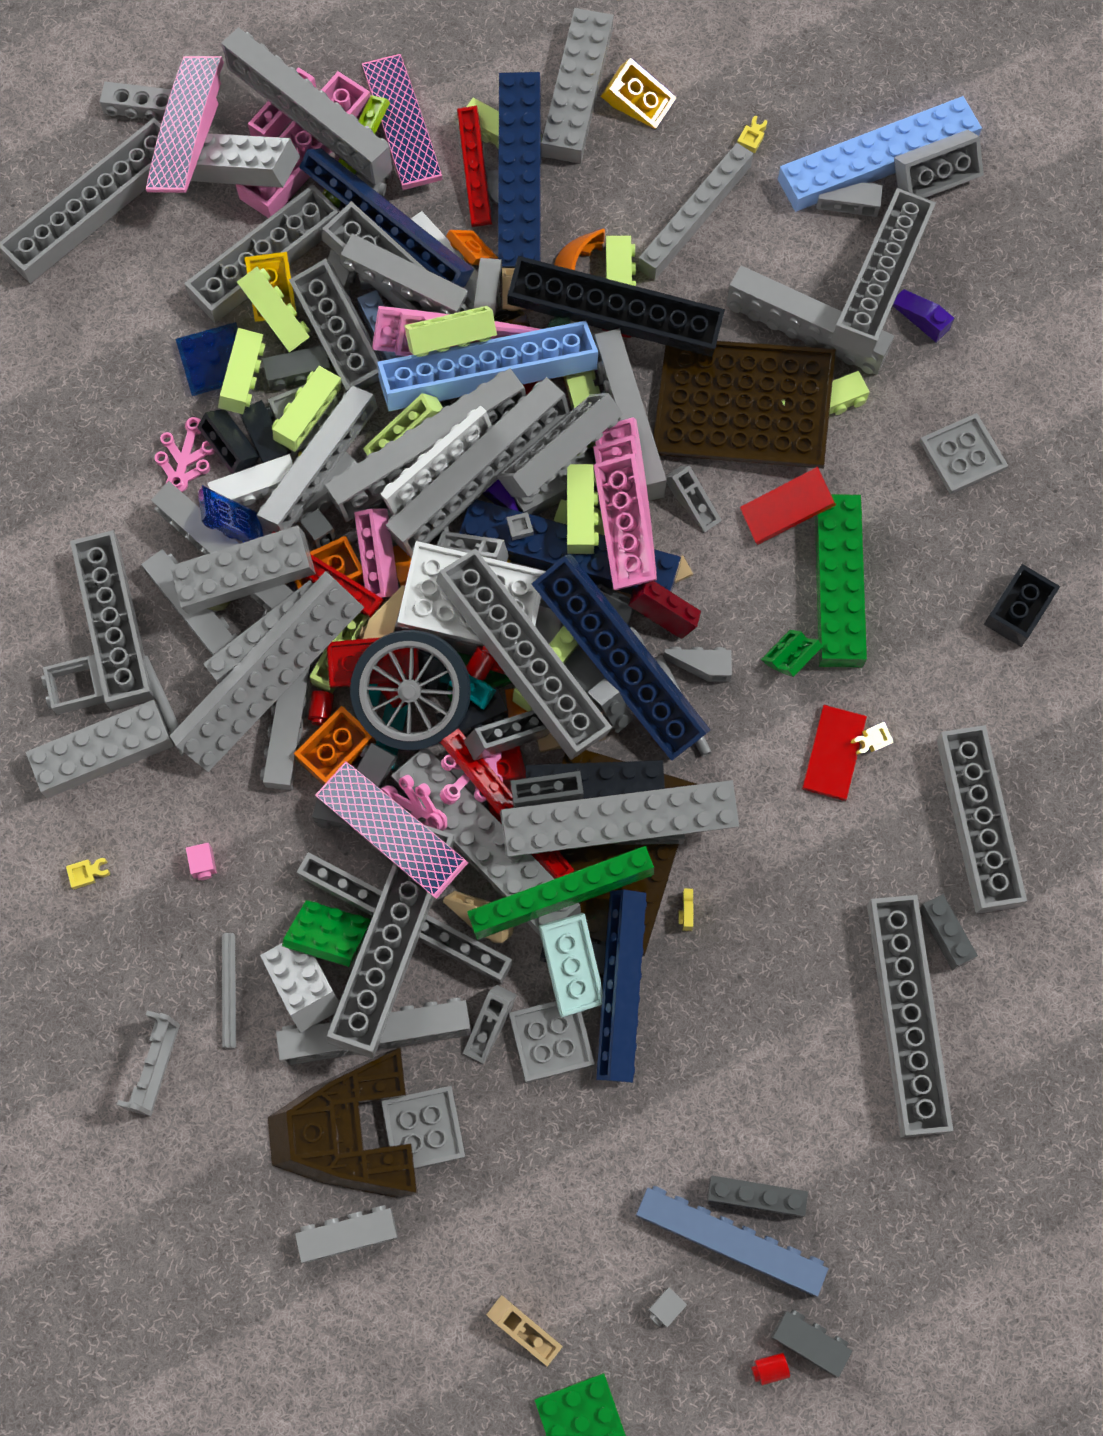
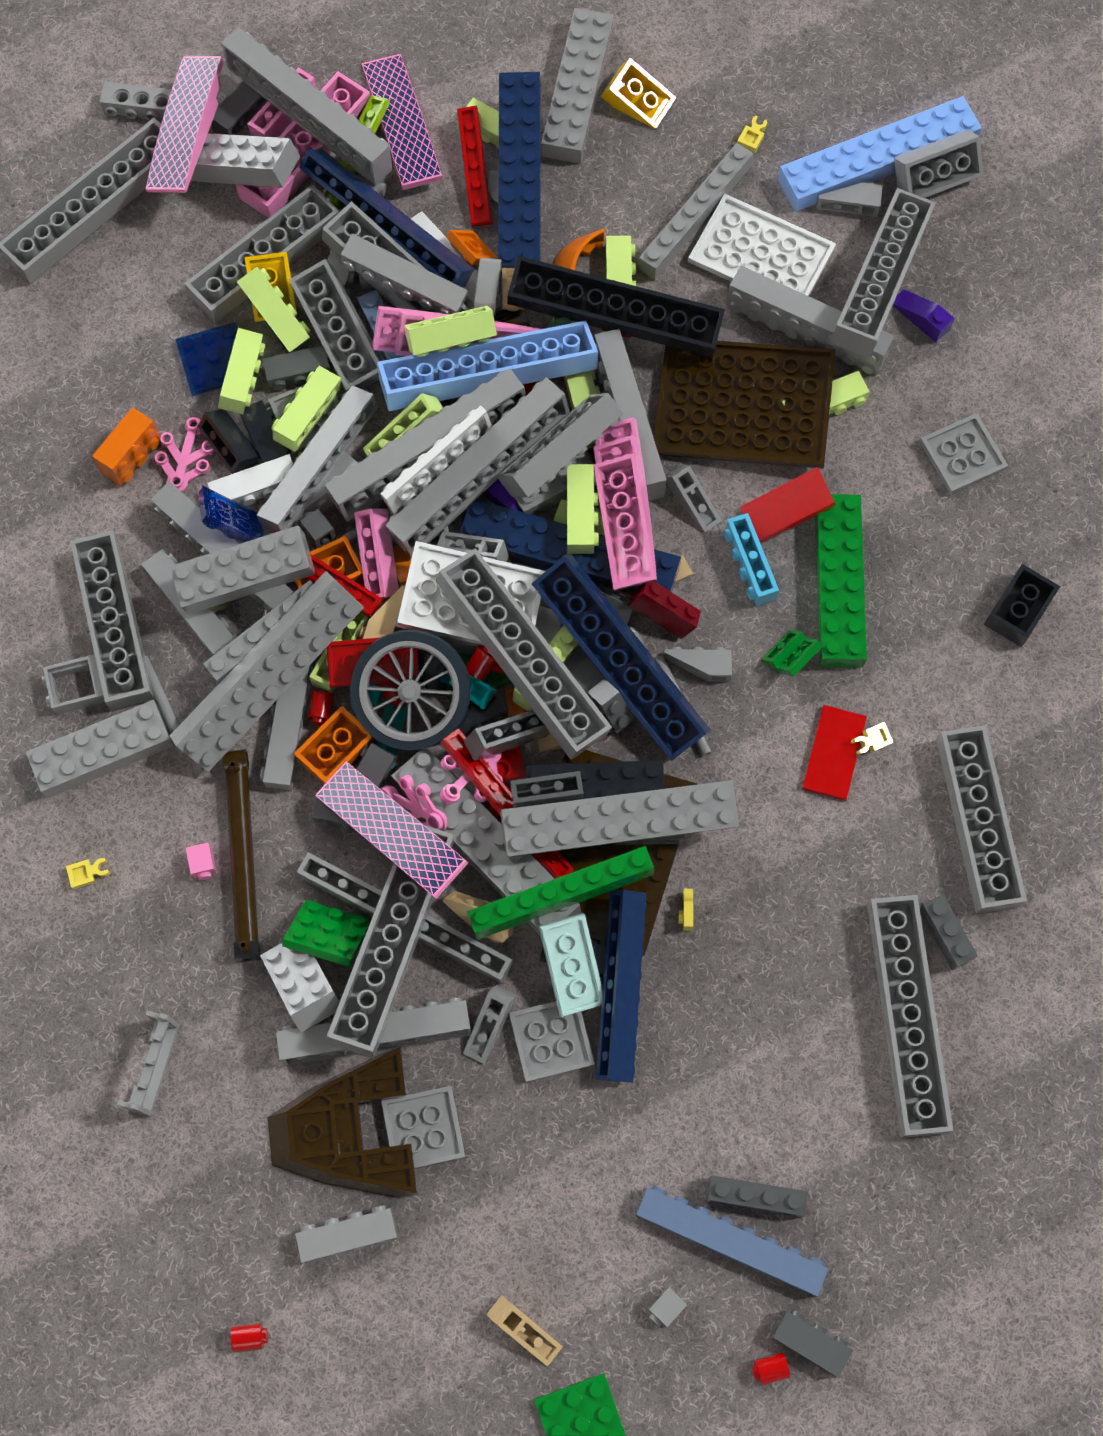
(127, 447): none -> orange brick
(228, 991): light grey axle -> none
(237, 110): none -> dark grey brick
(241, 855): none -> dark brown piece
(248, 1337): none -> red brick
(520, 526): light grey plate -> none
(751, 559): none -> medium azure brick
(762, 243): none -> white plate

